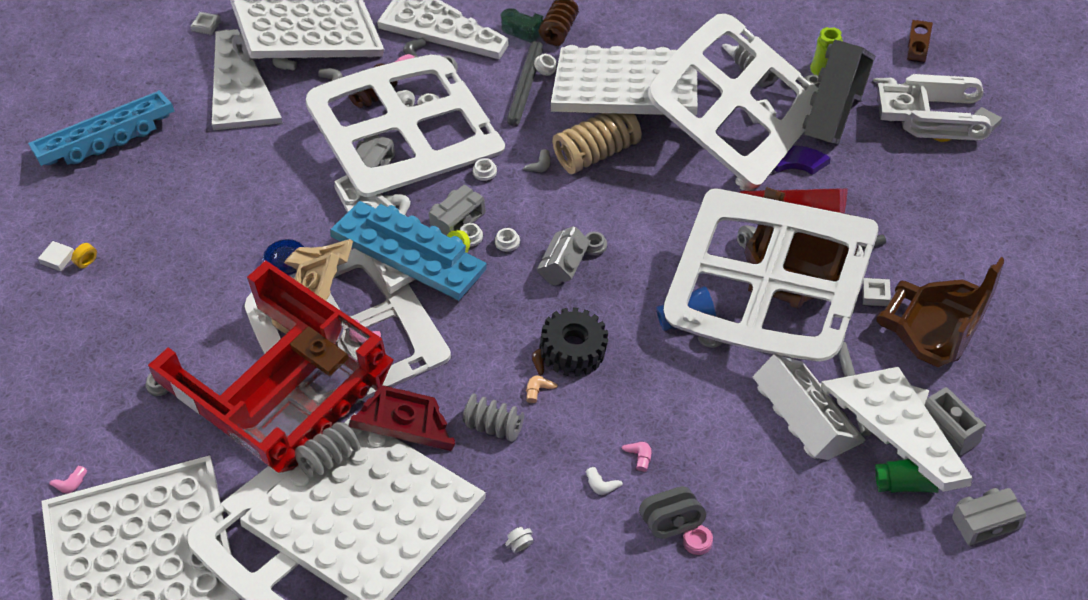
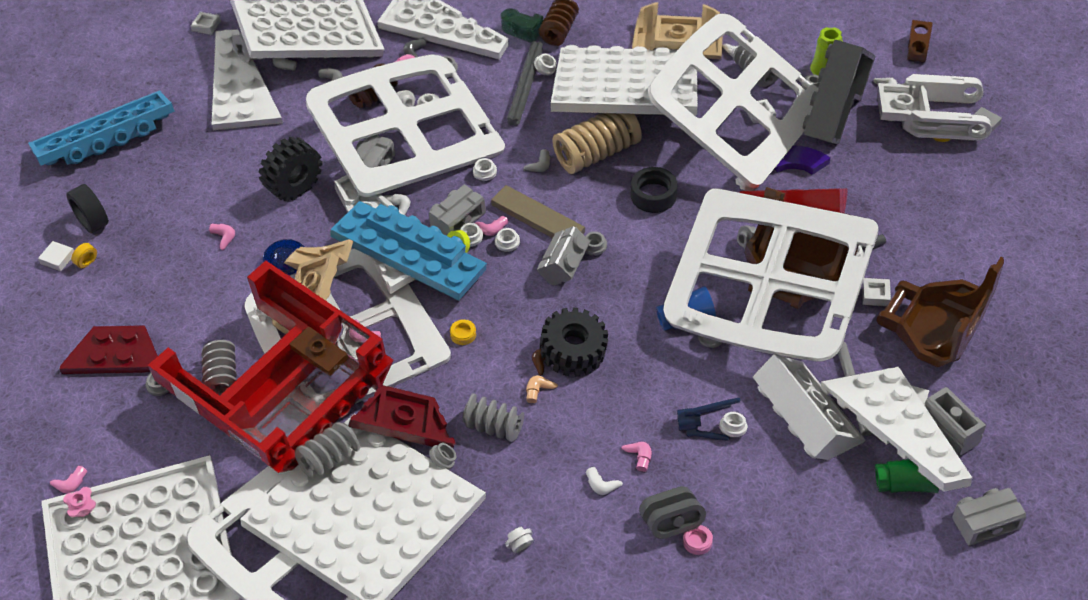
(84, 507): none -> bright pink plate
(87, 208): none -> black tyre
(111, 351): none -> dark red wing
(218, 365): none -> light grey piece
(223, 230): none -> bright pink animal
(290, 168): none -> black tyre
(443, 456): none -> light grey plate
(463, 332): none -> yellow tile
(494, 227): none -> bright pink animal
(532, 212): none -> dark tan tile
(652, 203): none -> black tyre
(672, 31): none -> tan piece
(690, 419): none -> dark blue plant
(733, 424): none -> white plate

